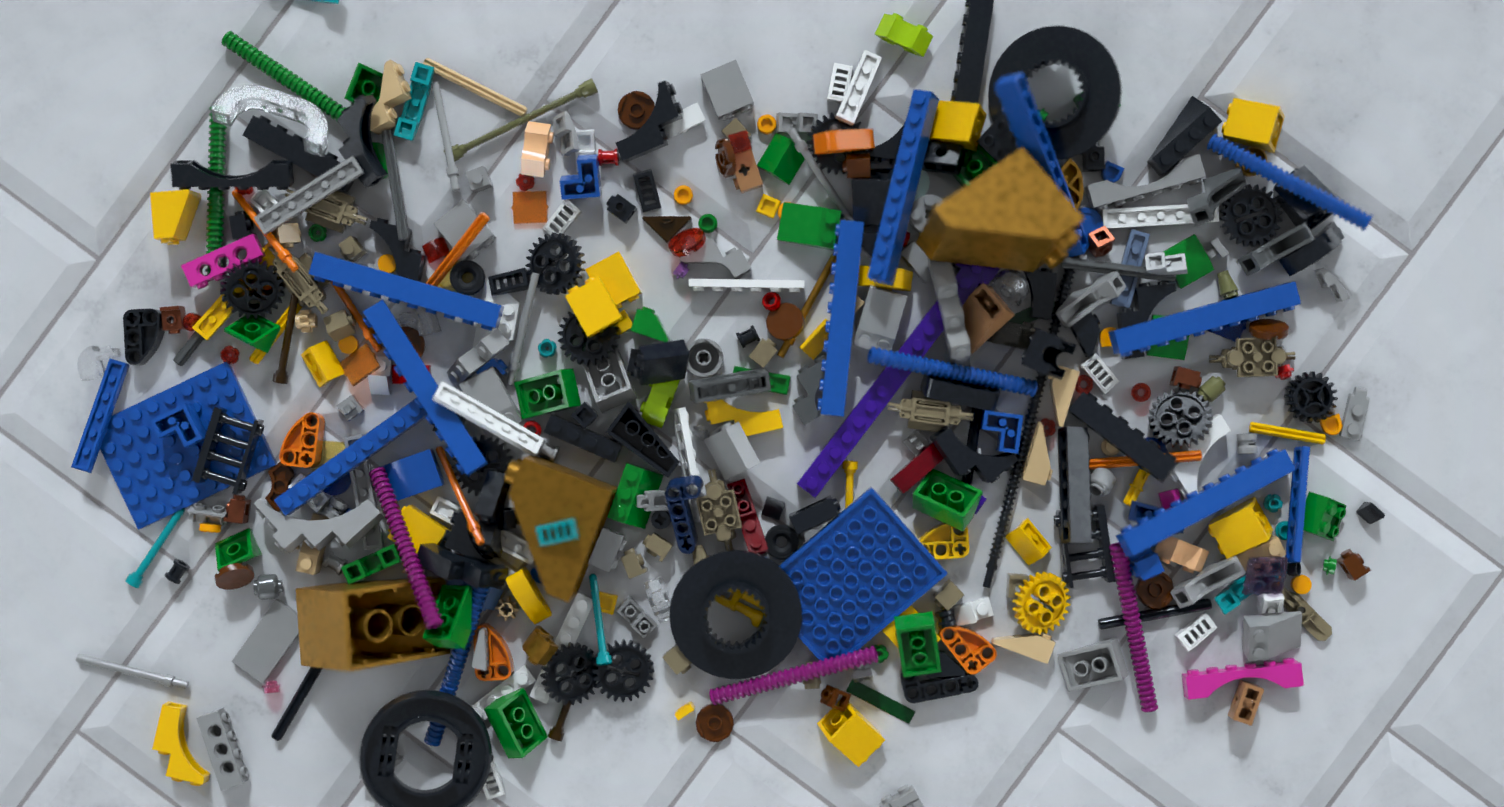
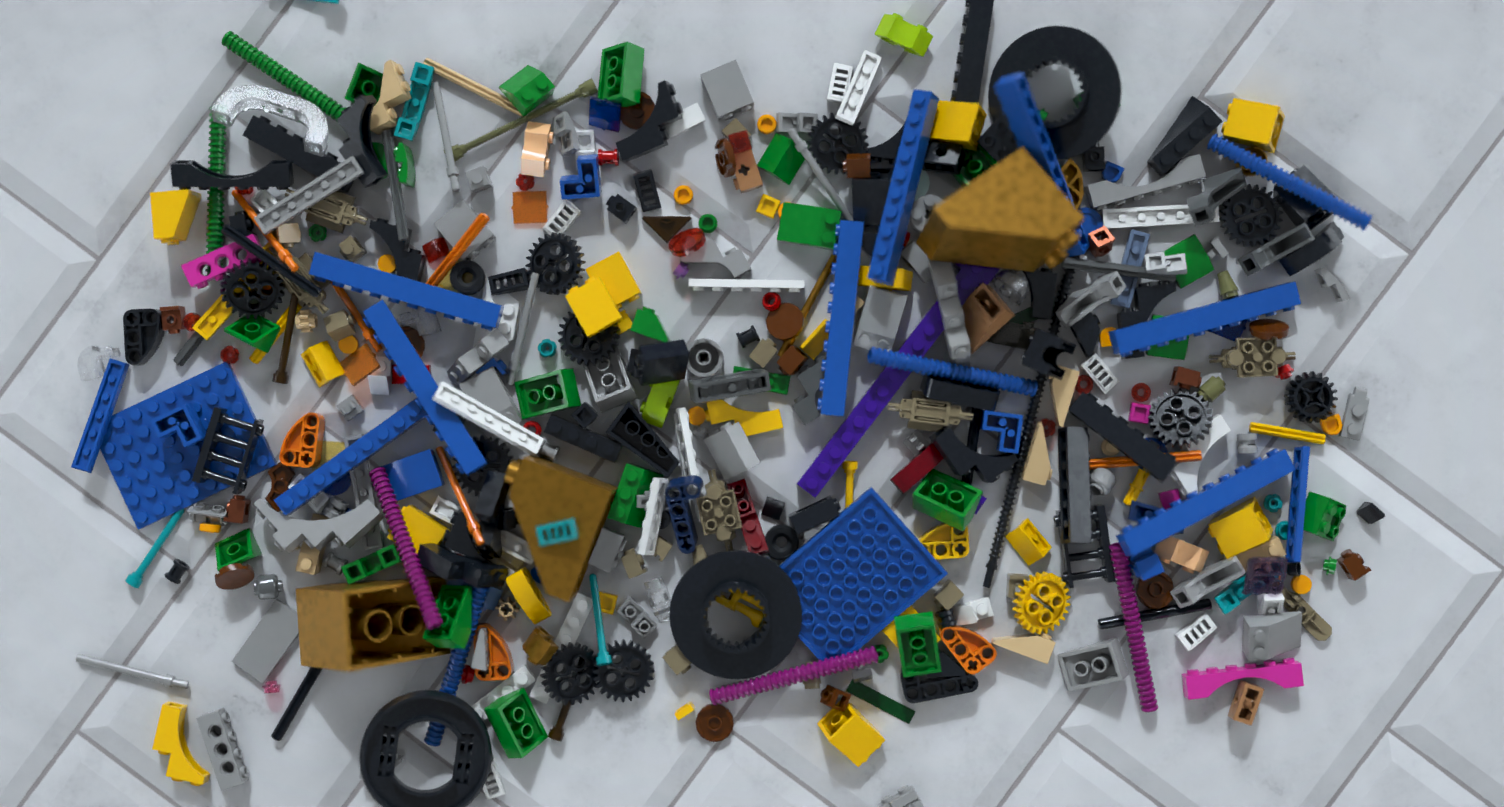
(272, 261): none -> black axle
(404, 156): none -> green slope
(468, 674): none -> red plate
(527, 89): none -> green slope
(604, 114): none -> clear blue piece
(621, 74): none -> green slope
(653, 516): none -> white plate
(696, 415): none -> light orange tile
(792, 360): none -> reddish brown brick
(843, 141): orange beam -> none
(1139, 413): none -> dark pink tile

